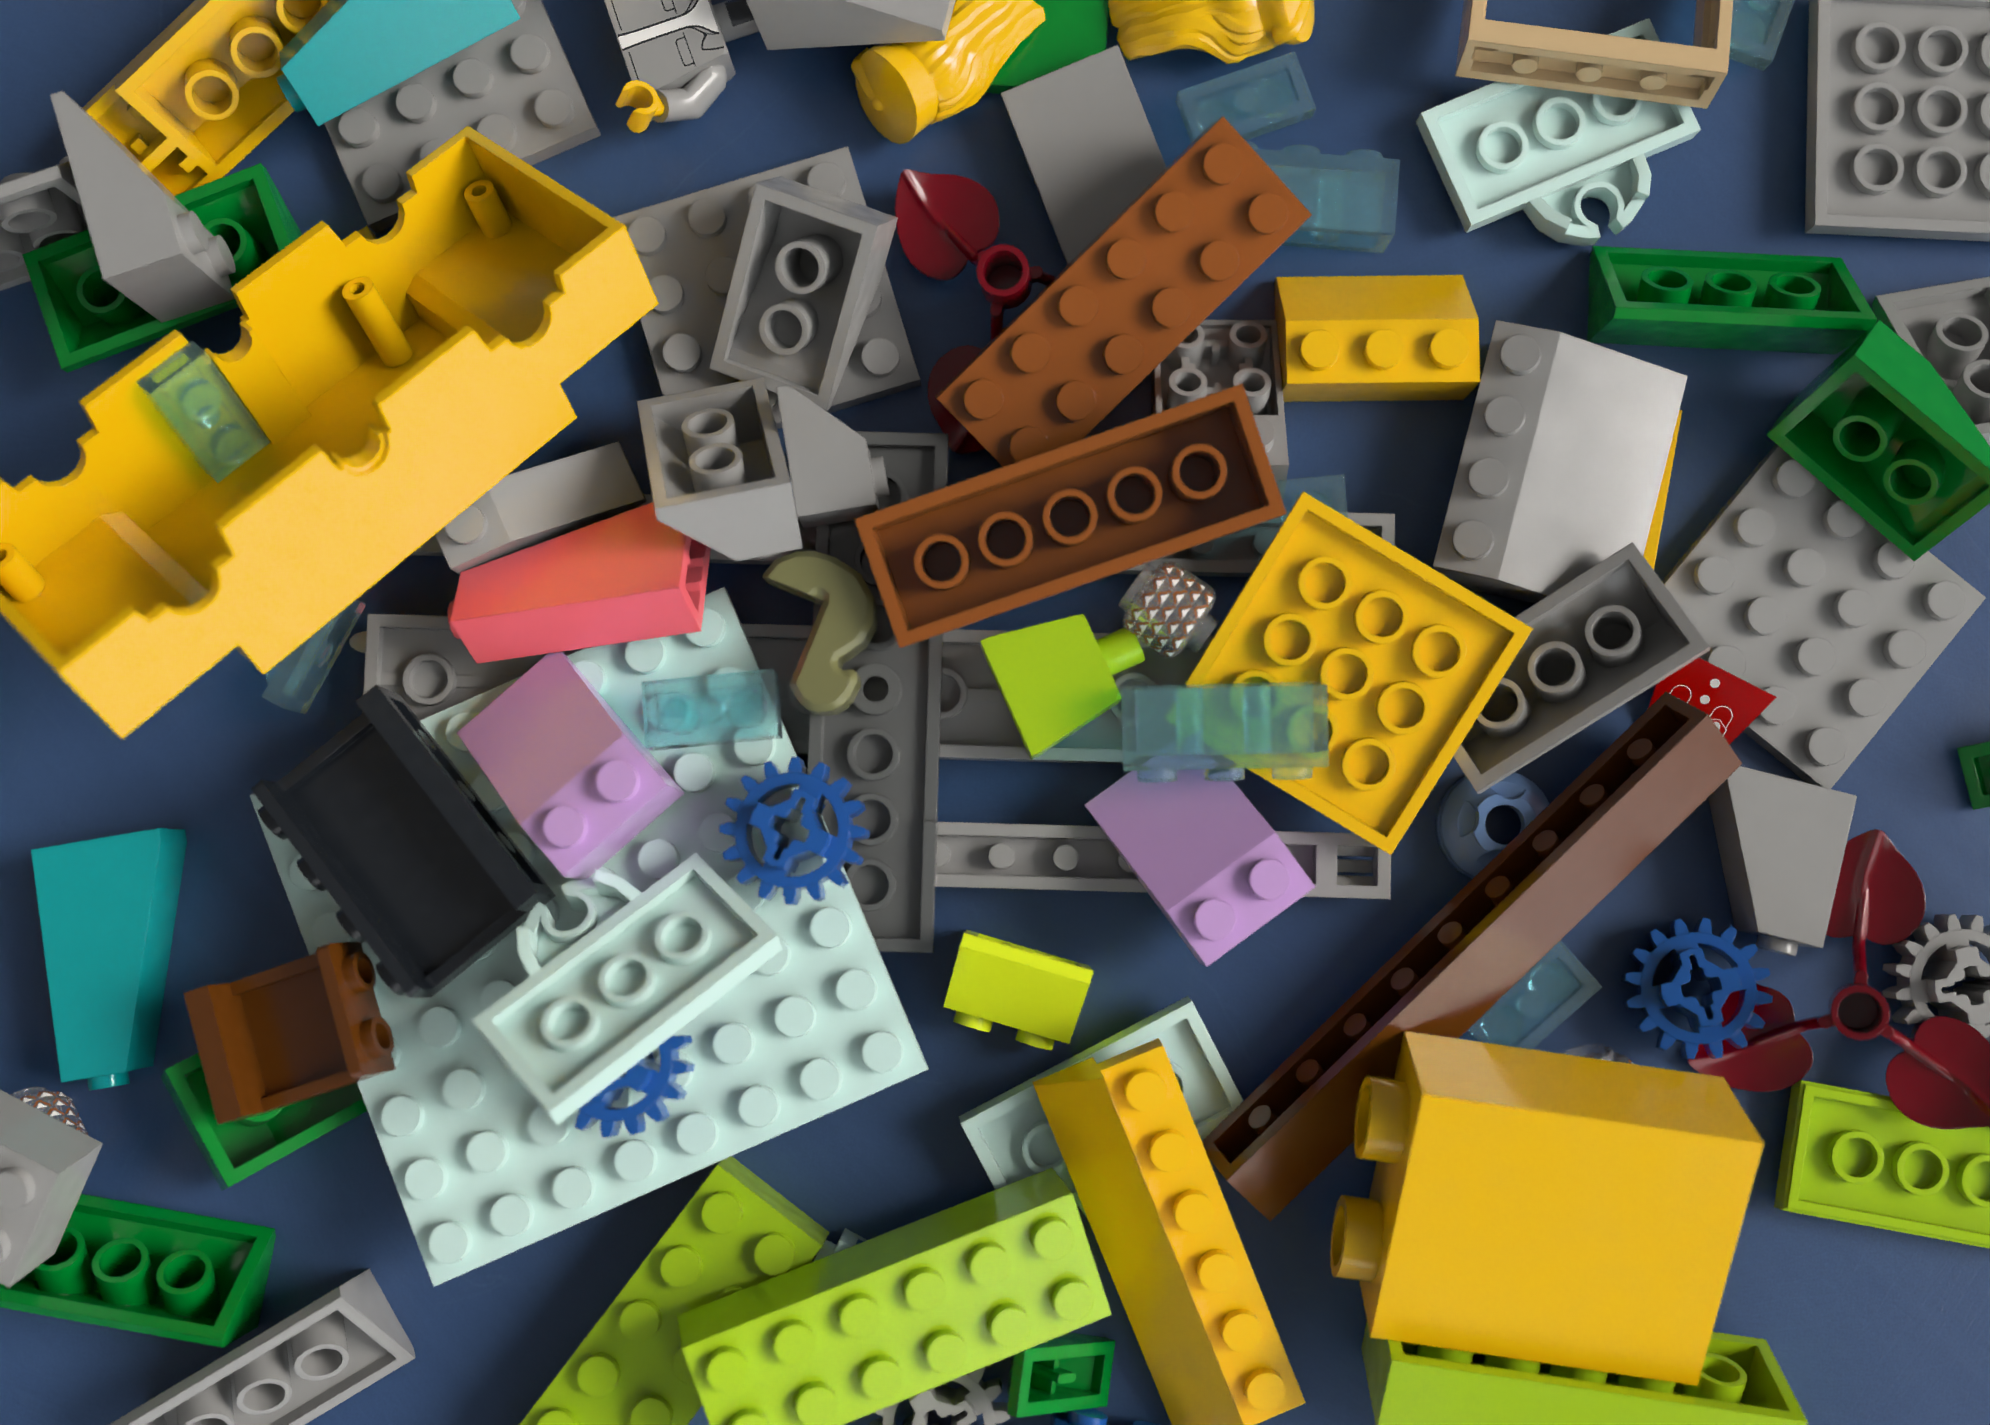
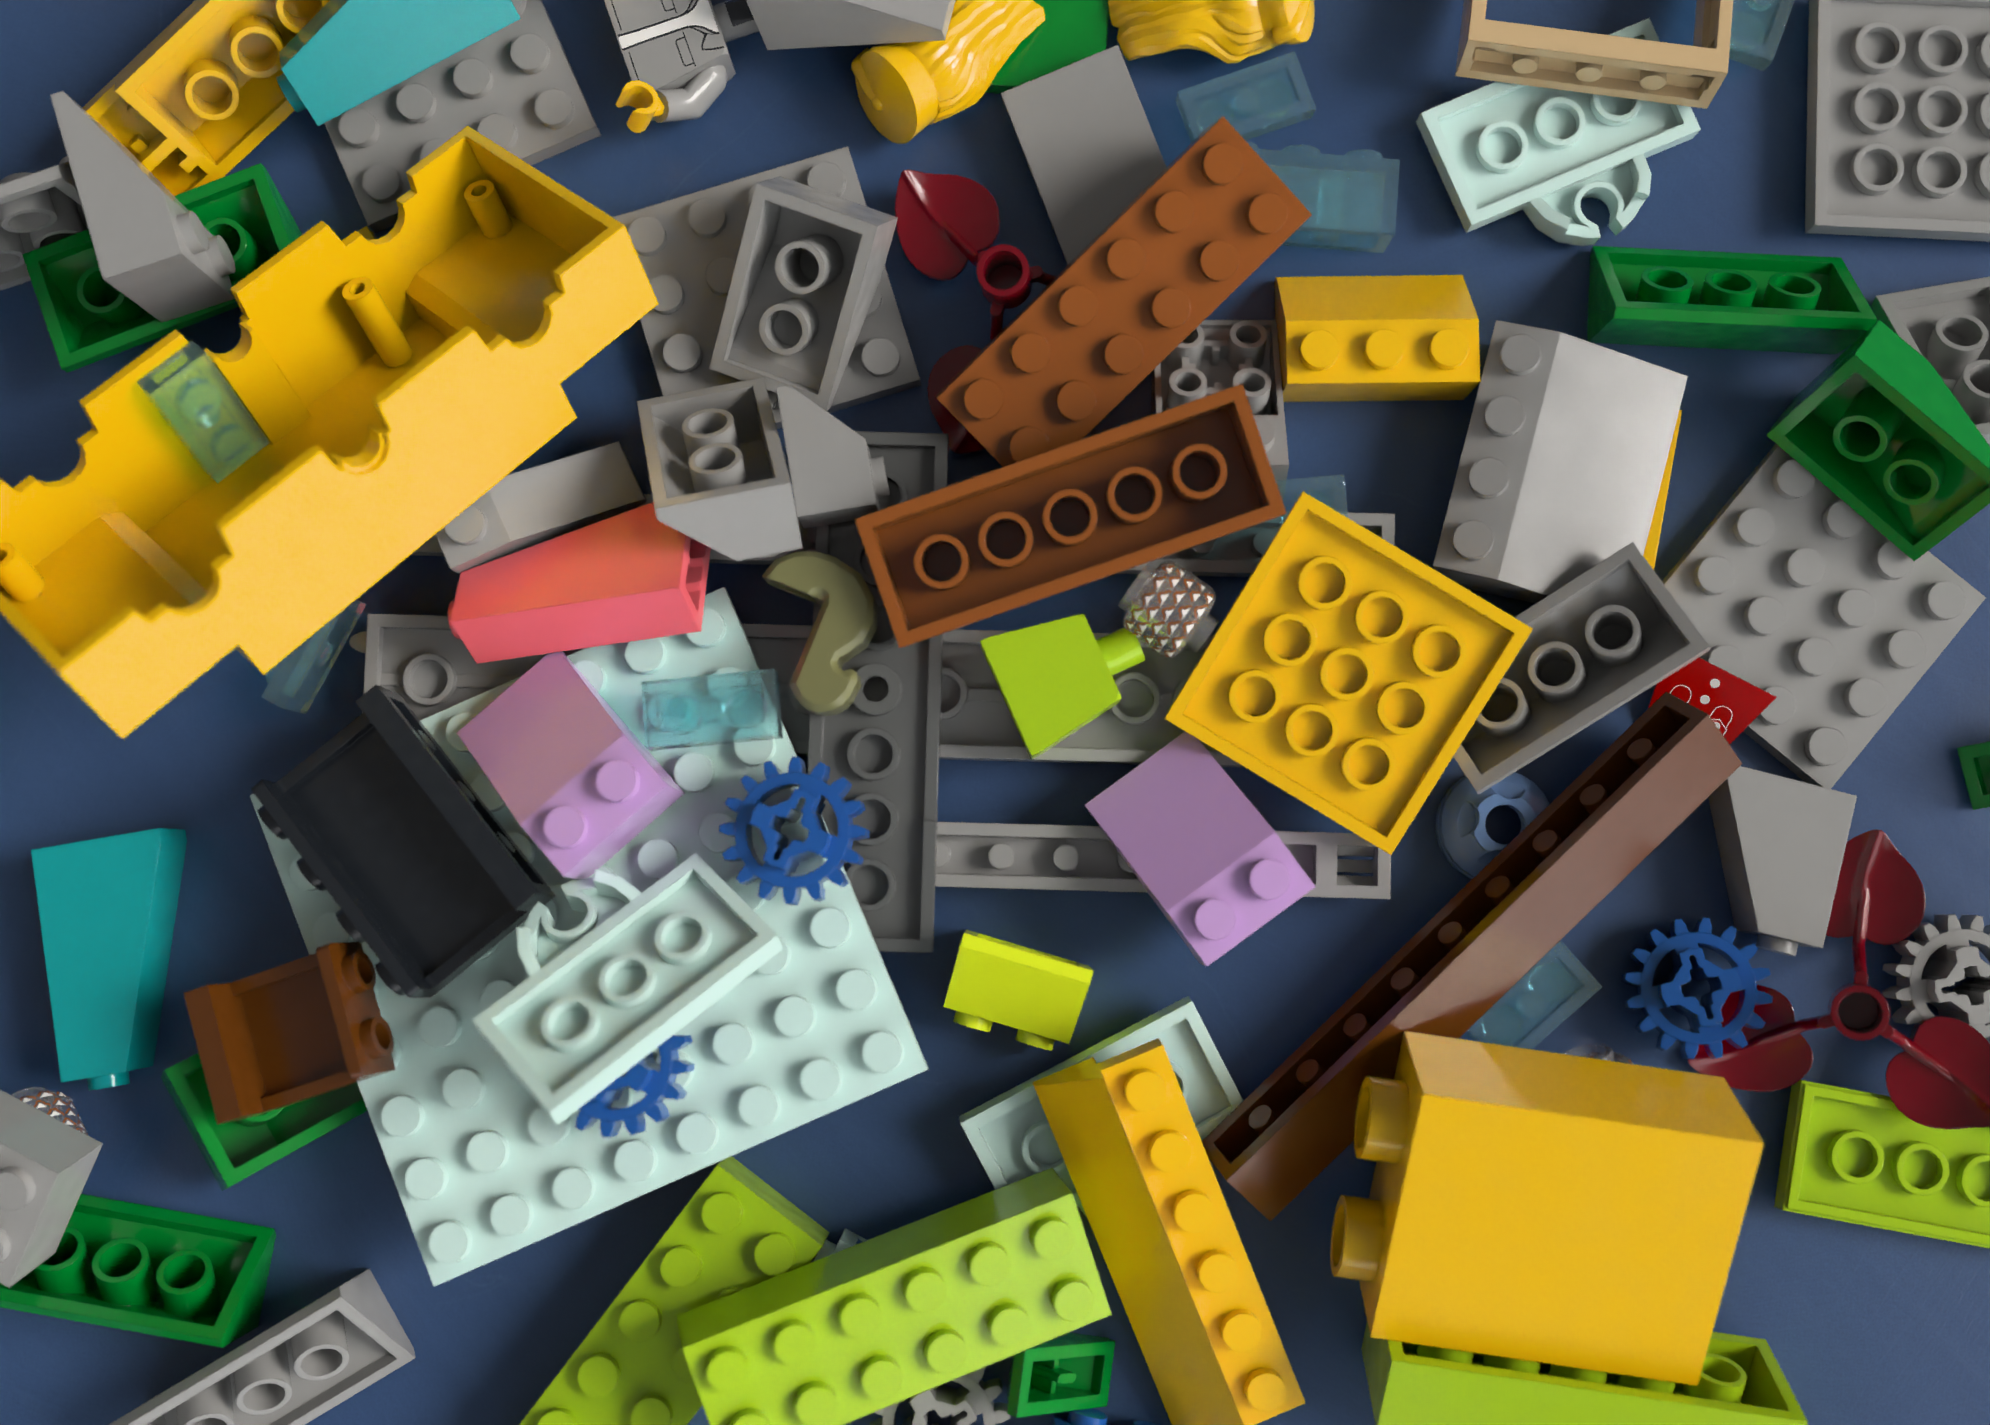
(1225, 729): clear light blue brick -> none

